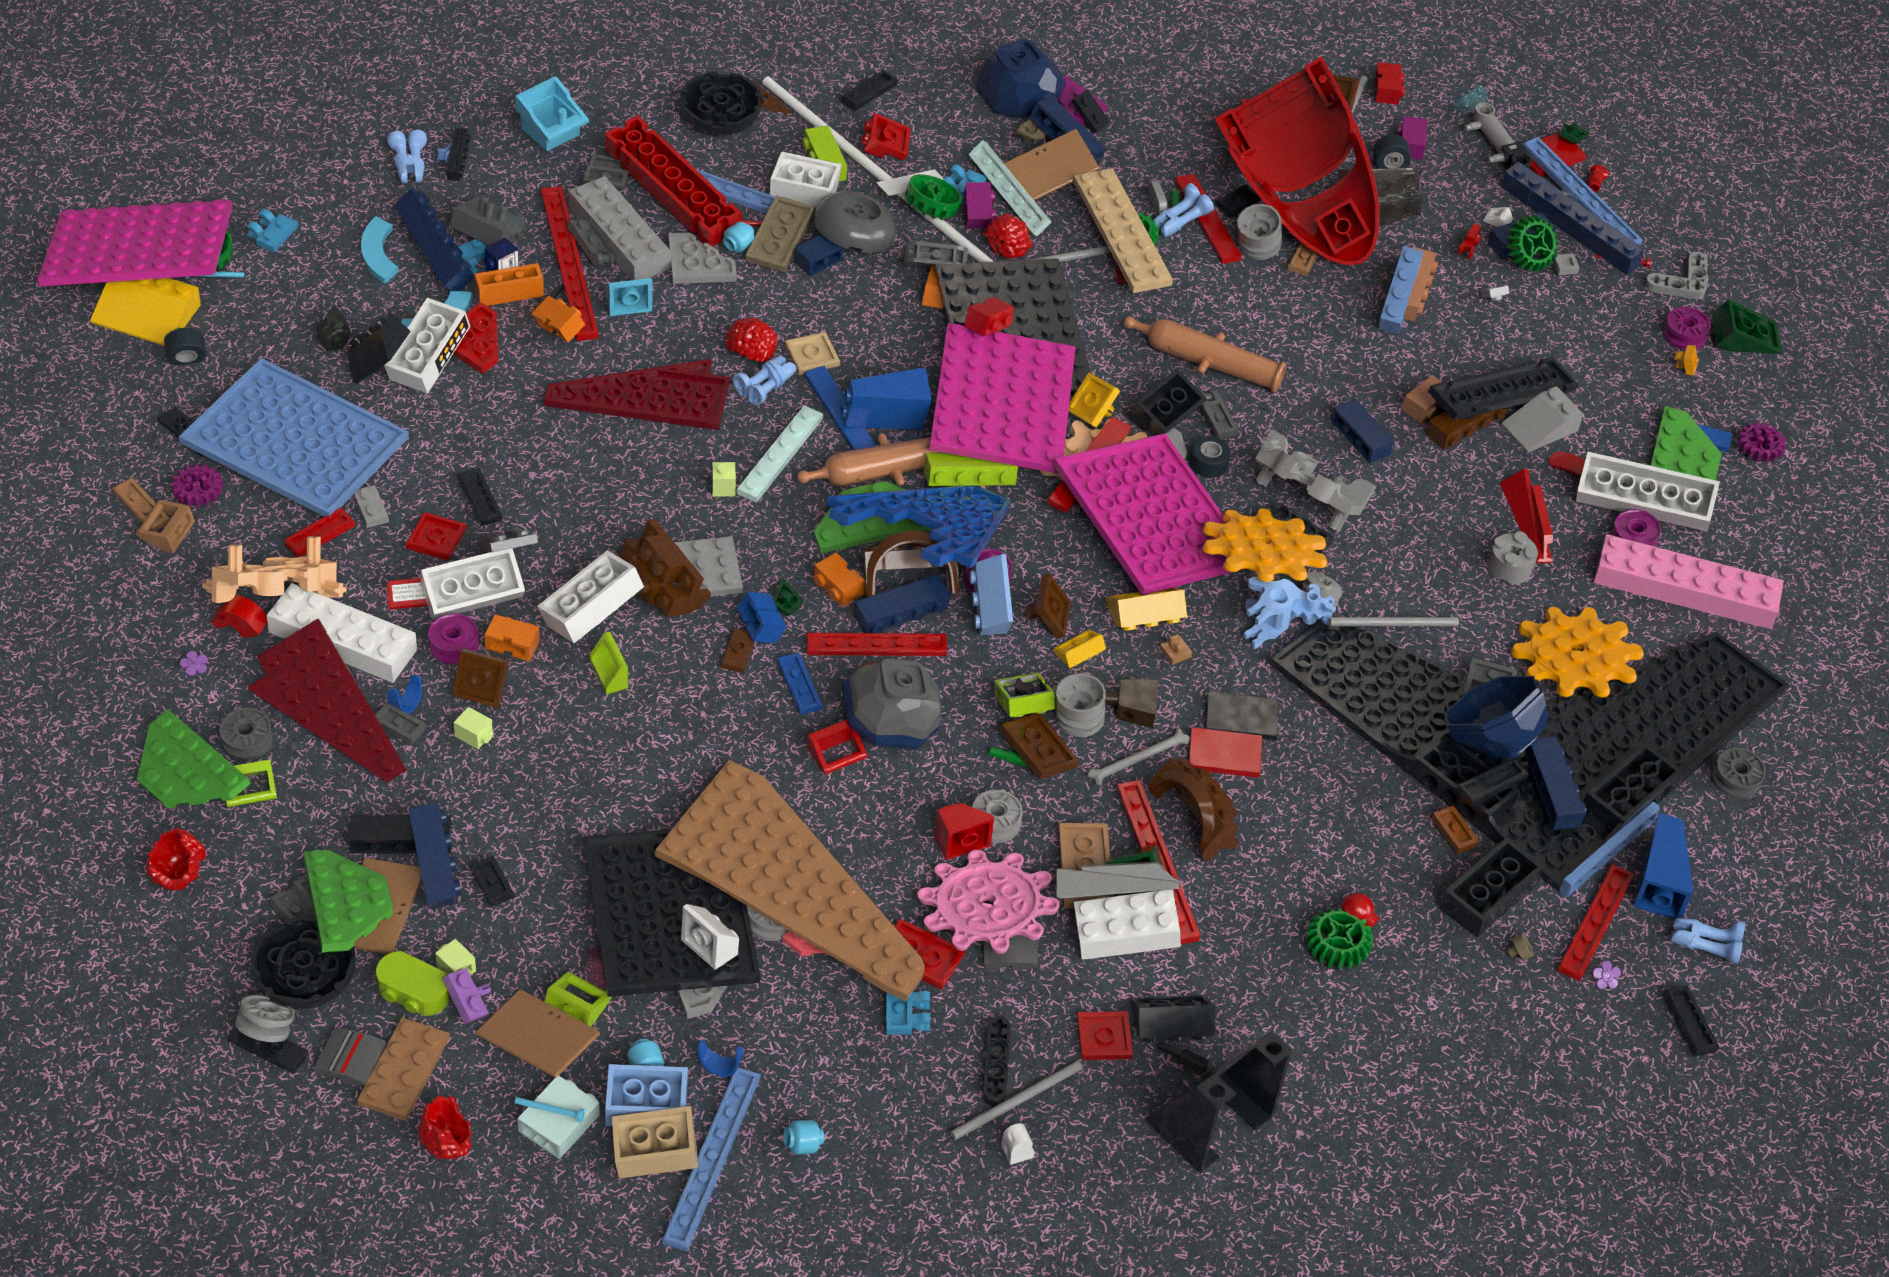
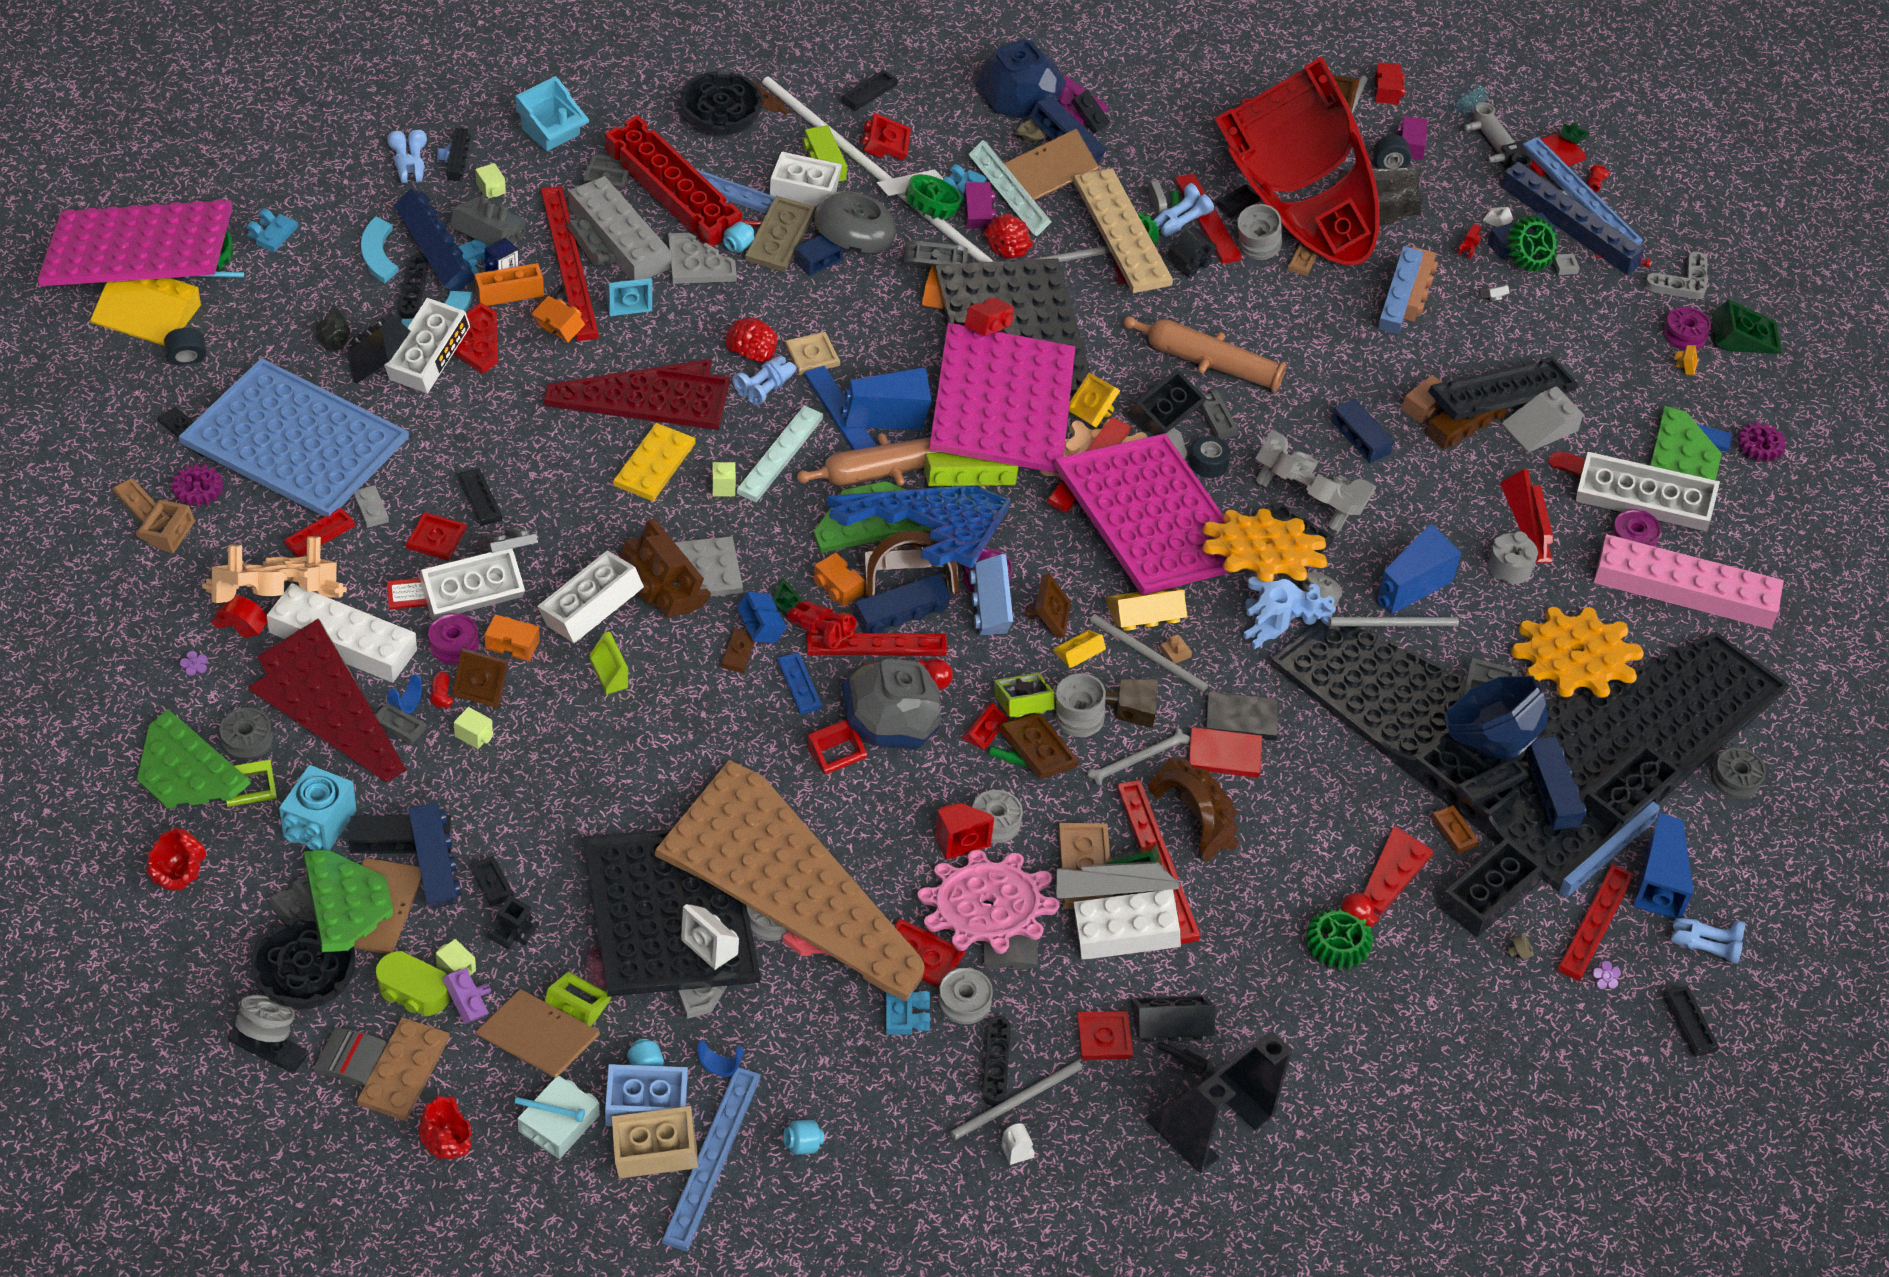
(317, 809): none -> medium azure brick
(413, 287): none -> black beam
(439, 690): none -> red arm
(490, 181): none -> yellowish green brick
(513, 923): none -> black brick
(654, 462): none -> yellow plate
(822, 619): none -> red piece
(939, 671): none -> red piece
(969, 983): none -> light grey wheel
(985, 726): none -> red slope
(1149, 653): none -> light grey piece
(1192, 251): none -> black brick
(1396, 868): none -> red wing
(1418, 570): none -> blue slope

